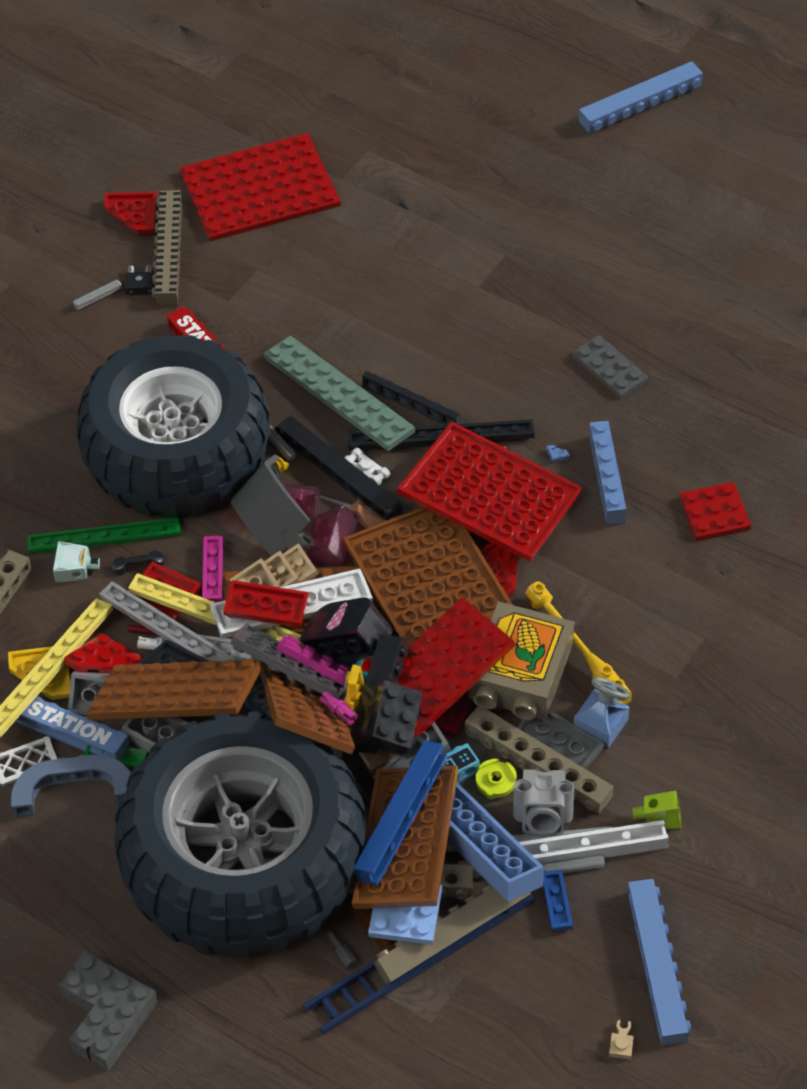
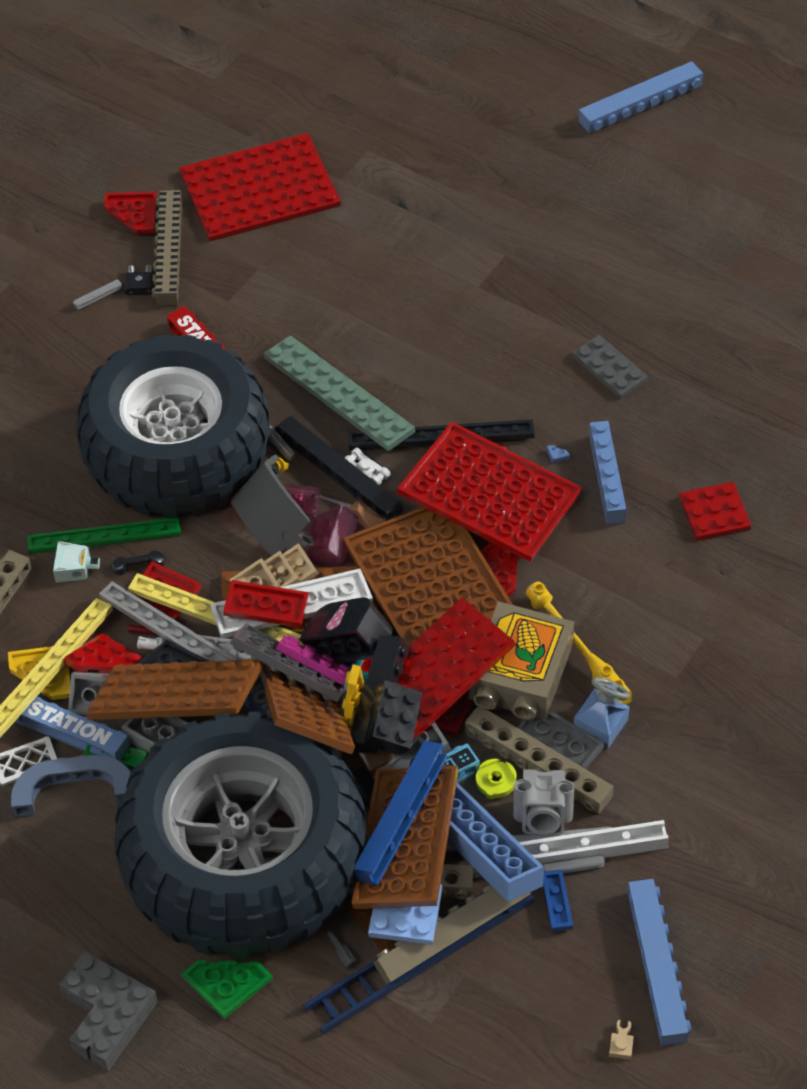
(212, 568): dark pink plate -> none
(226, 983): none -> green plate
(338, 707): dark pink pin -> none
(409, 399): black plate -> none
(660, 807): lime torso -> none

